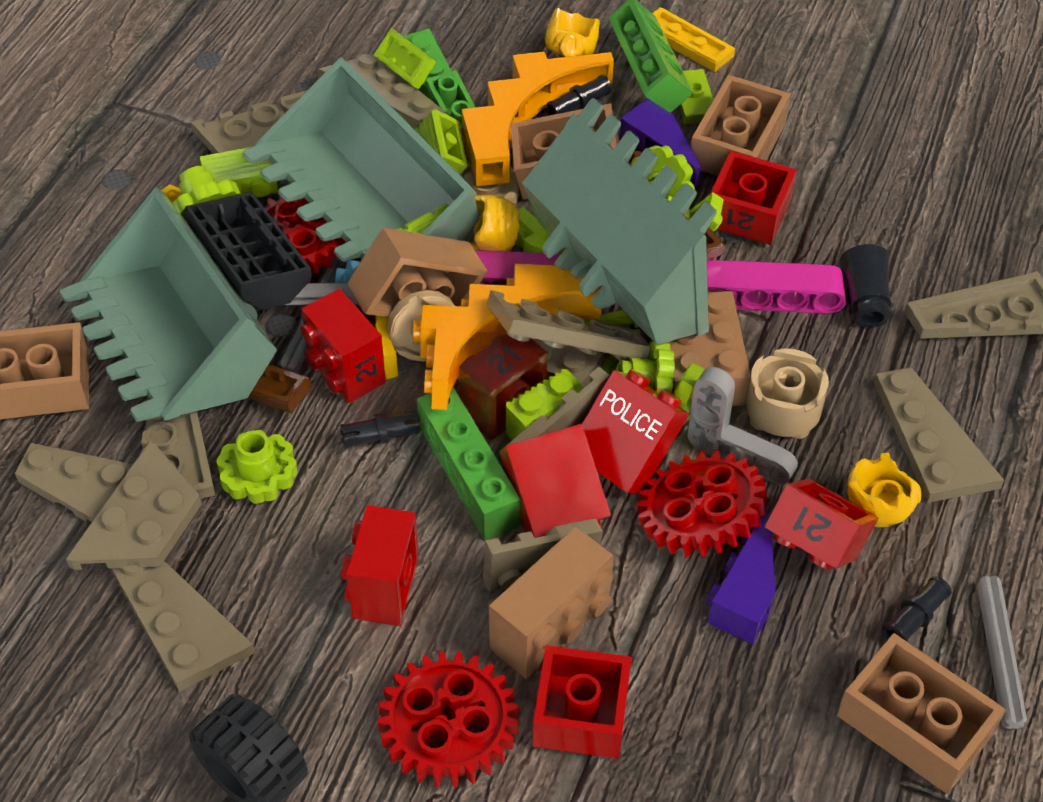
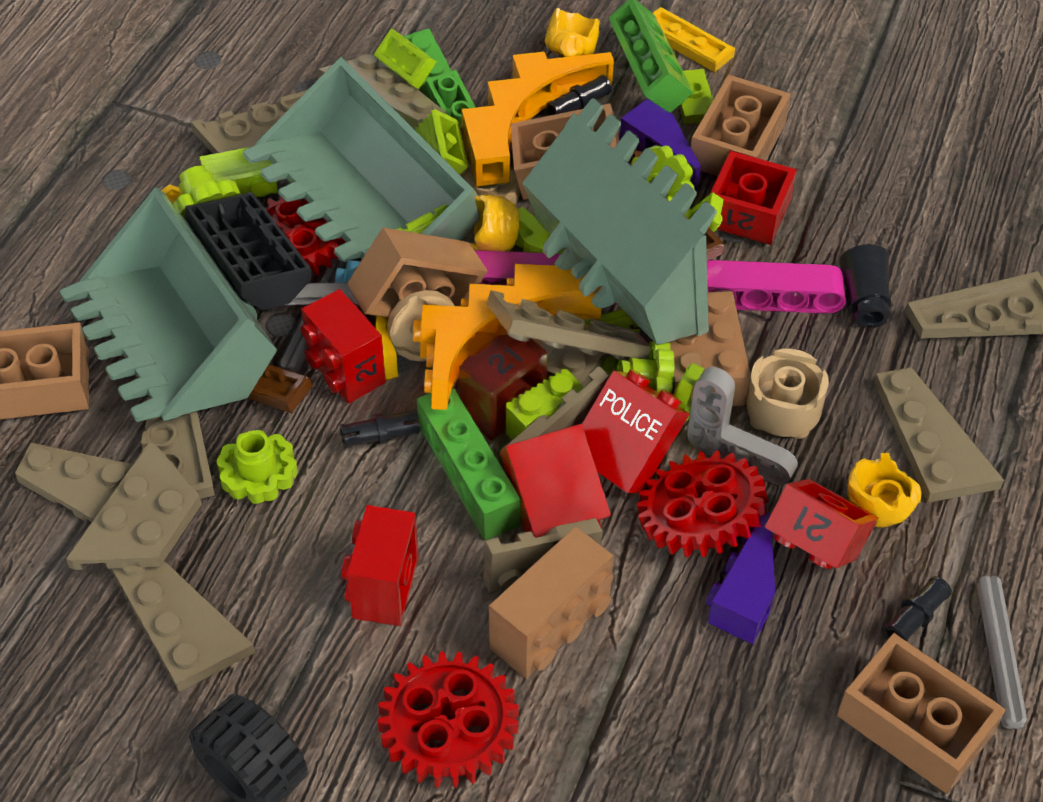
(581, 701): red brick -> none

